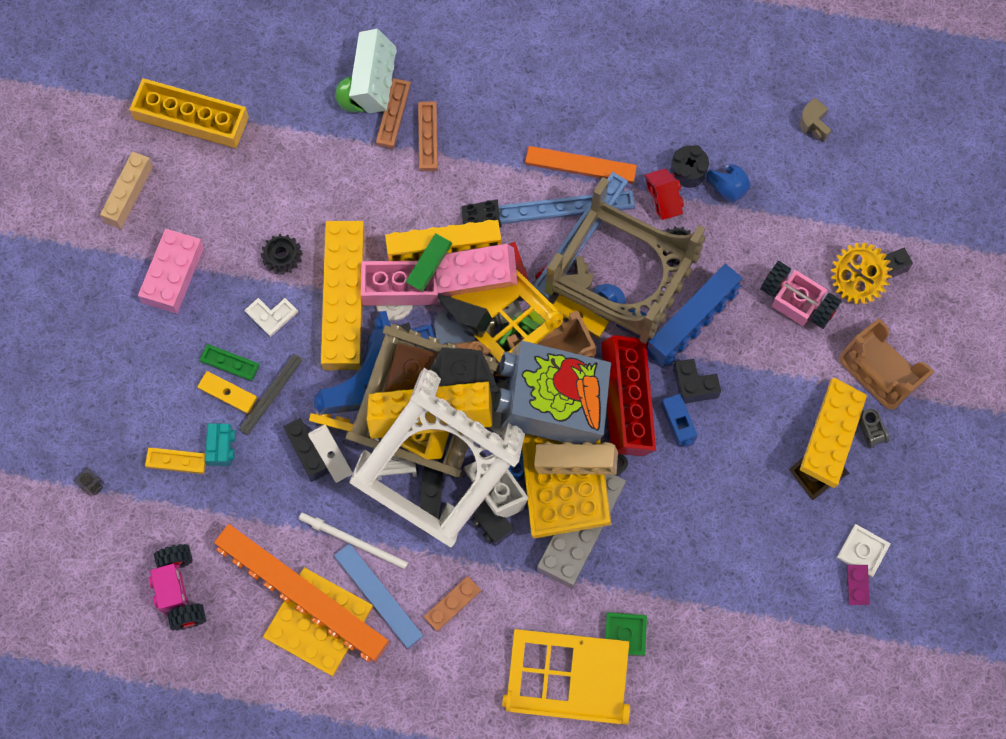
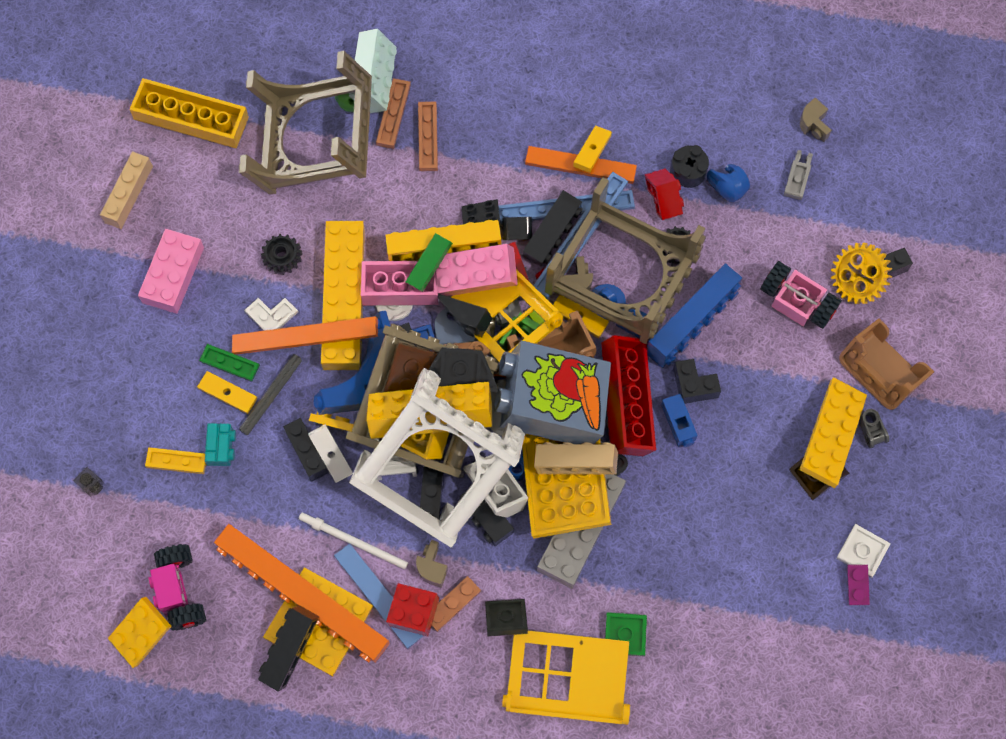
(139, 632): none -> yellow plate
(276, 96): none -> dark tan arch
(288, 647): none -> black brick
(305, 335): none -> orange tile
(412, 609): none -> red brick
(428, 569): none -> dark tan brick
(506, 617): none -> pearl dark grey tile
(517, 228): none -> black piece
(552, 228): none -> black brick
(592, 149): none -> yellow tile
(798, 177): none -> light grey hinge

